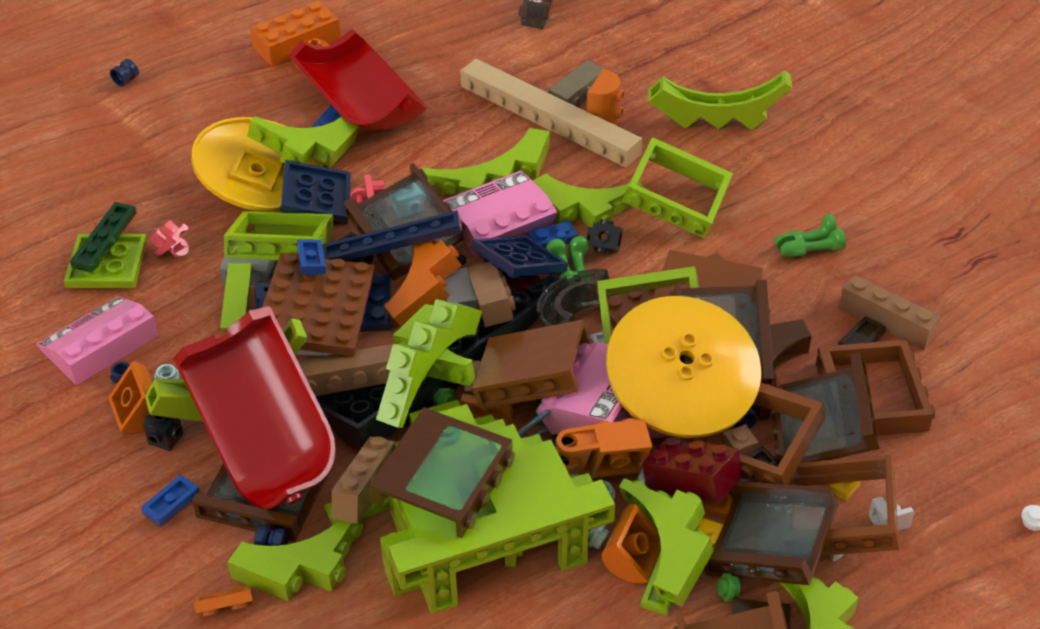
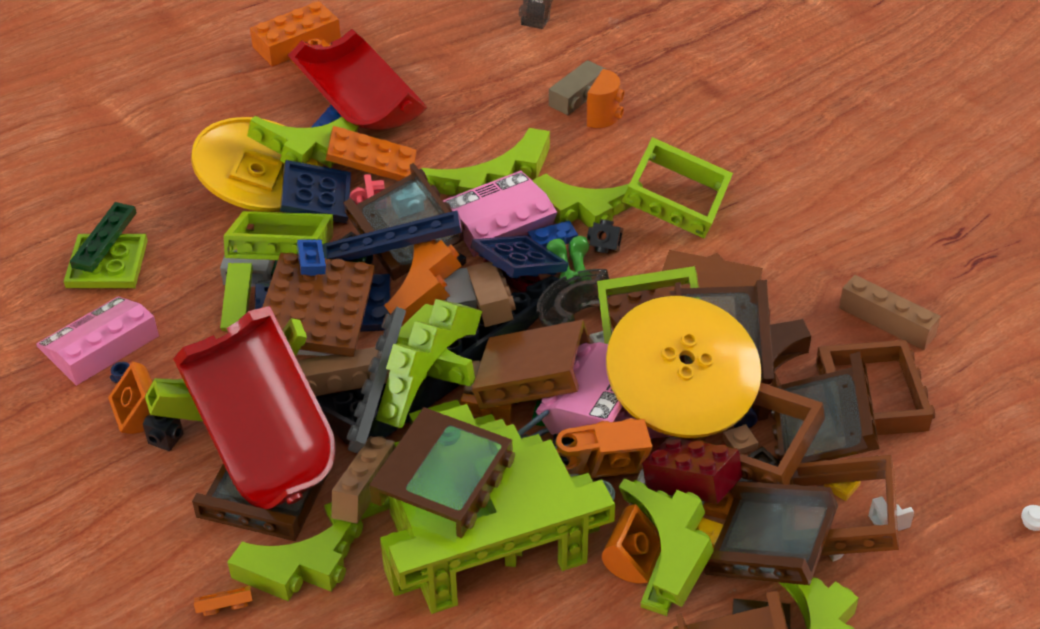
(124, 72): dark blue wheel -> none
(167, 371): light aqua plate -> none
(168, 238): coral hips -> none
(170, 500): blue plate -> none
(267, 537): dark blue wheel -> none
(370, 154): none -> orange plate
(373, 387): none -> dark grey plate
(444, 395): bright green plate -> none
(552, 113): tan brick -> none
(598, 536): light aqua plate -> none
(718, 109): lime arch -> none
(728, 587): bright green plate -> none
(824, 238): bright green piece -> none
(863, 332): dark brown tile -> none

